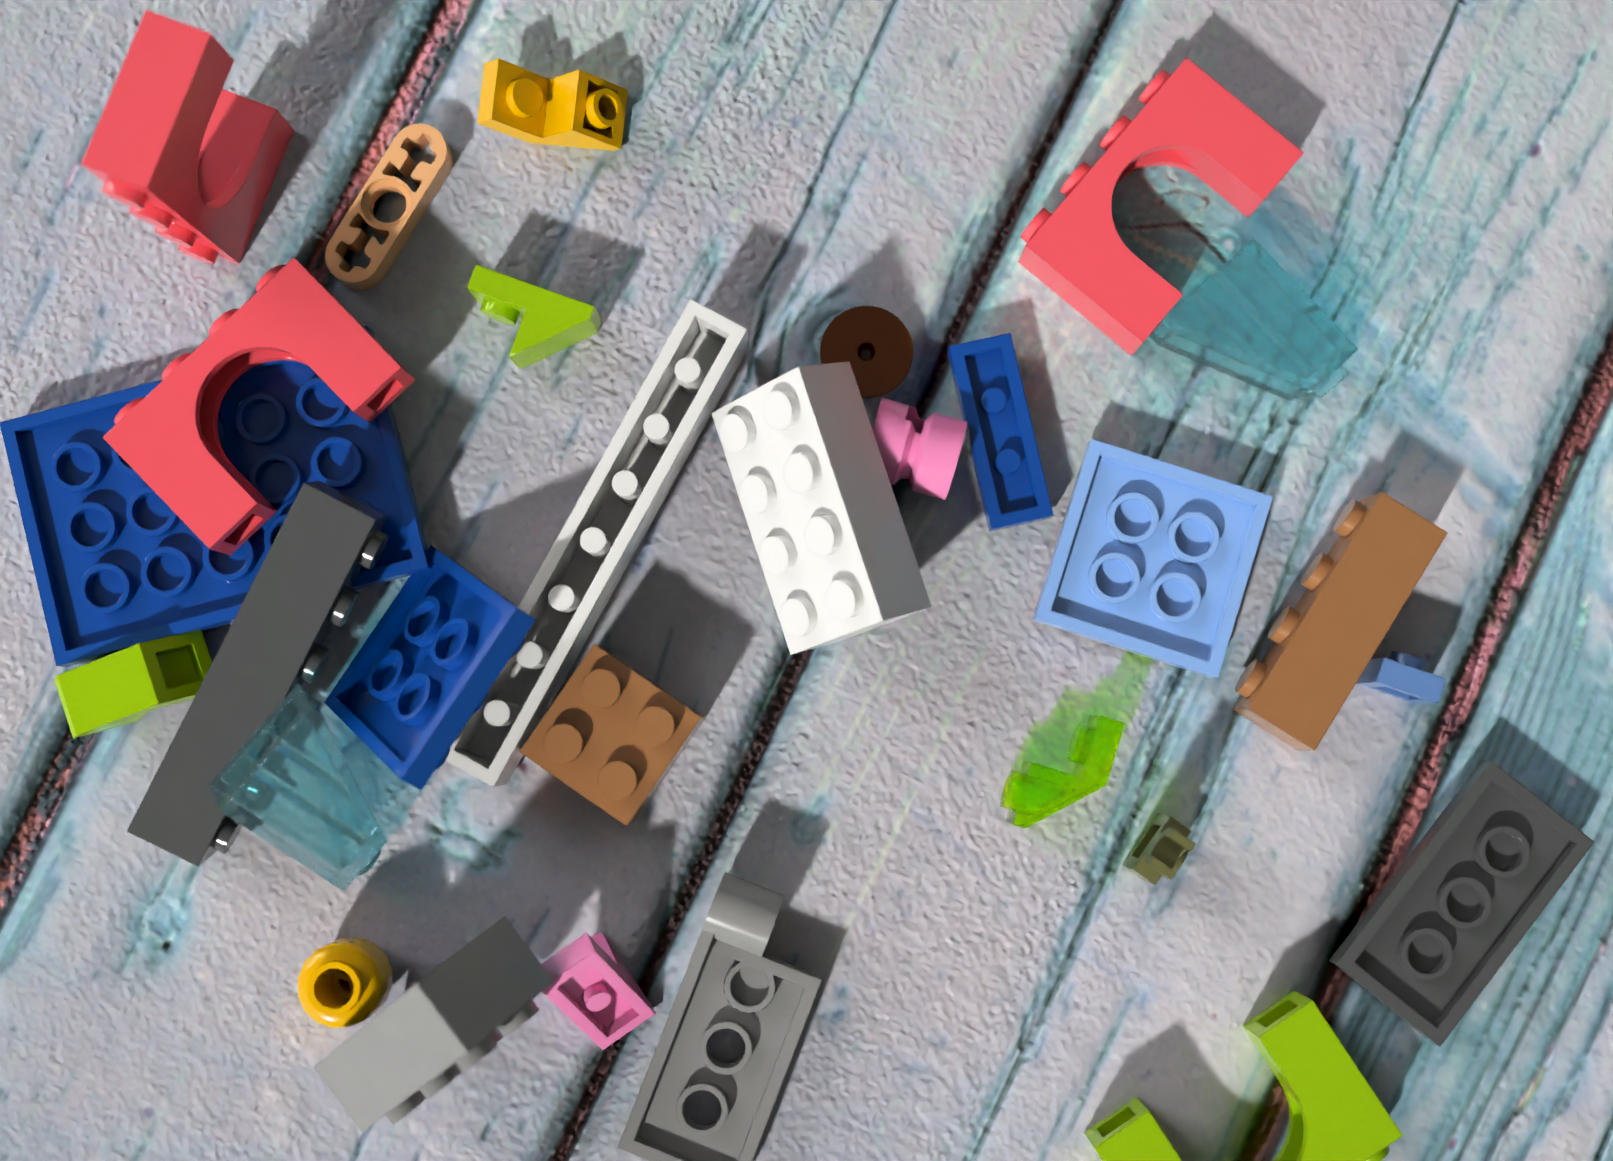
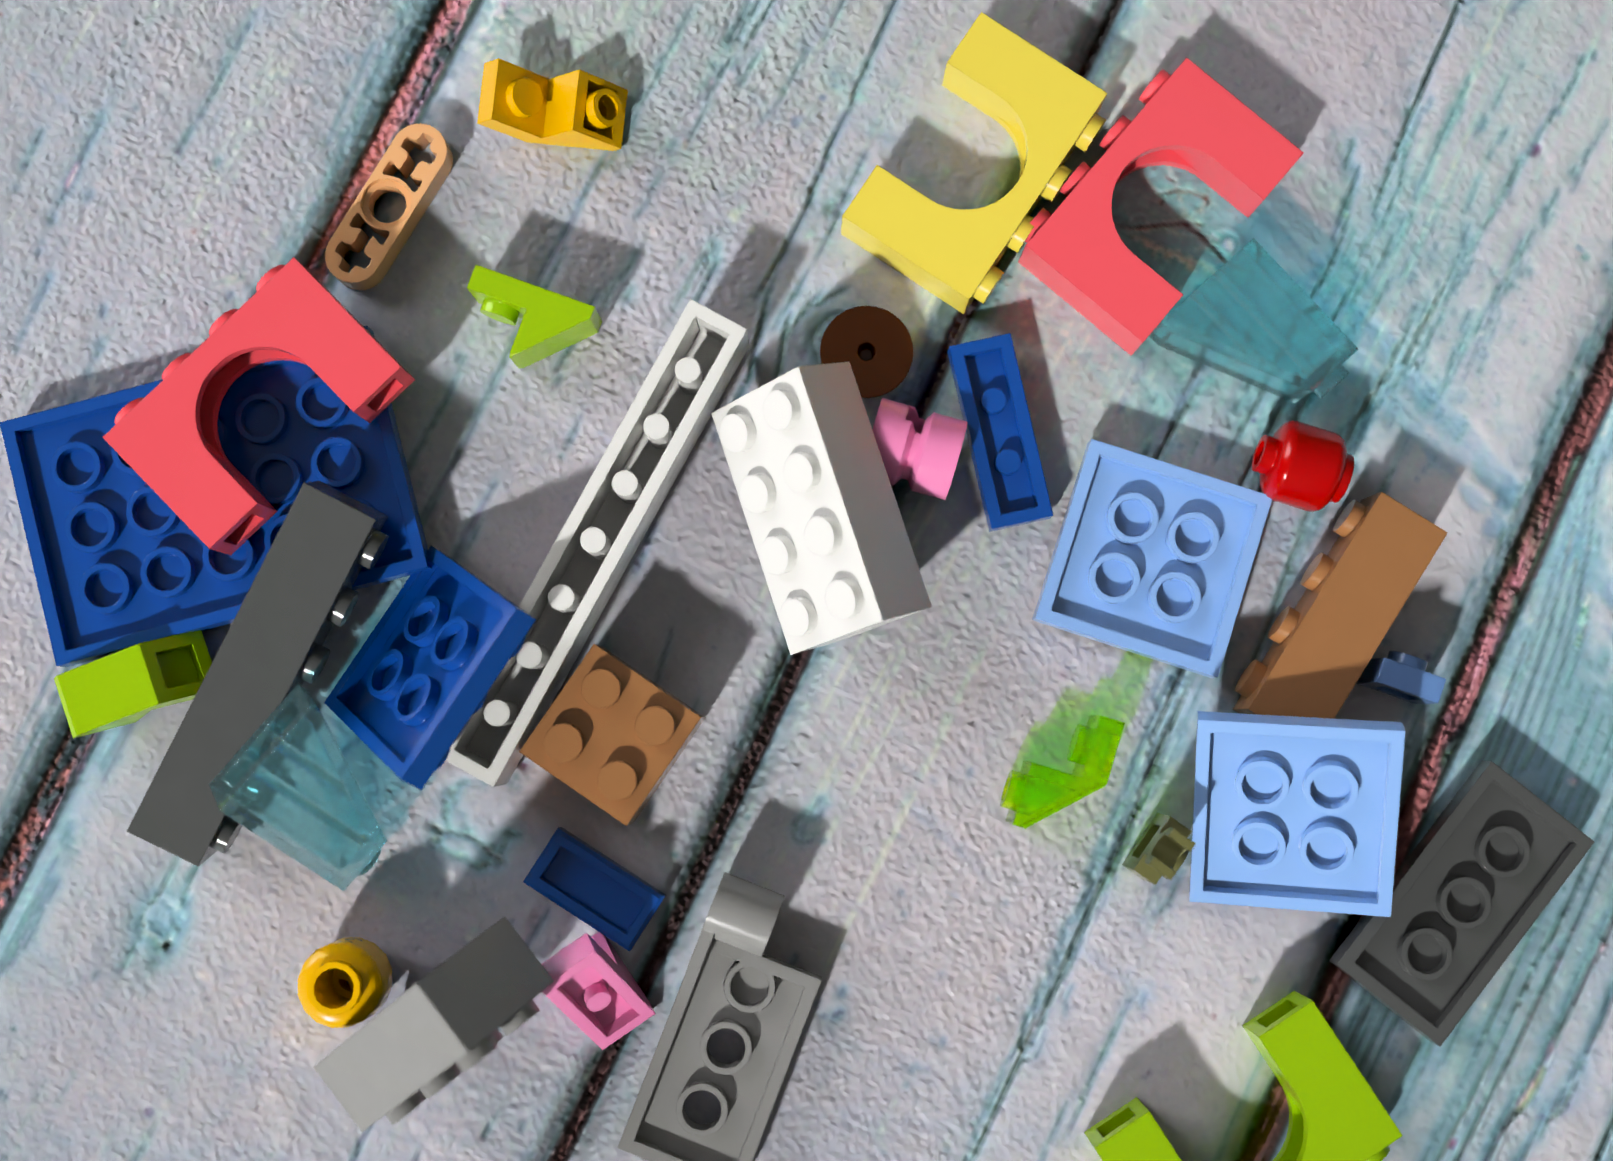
(185, 146): coral arch -> none
(594, 888): none -> blue tile
(1046, 115): none -> light yellow arch
(1296, 812): none -> light blue plate
(1303, 466): none -> red head

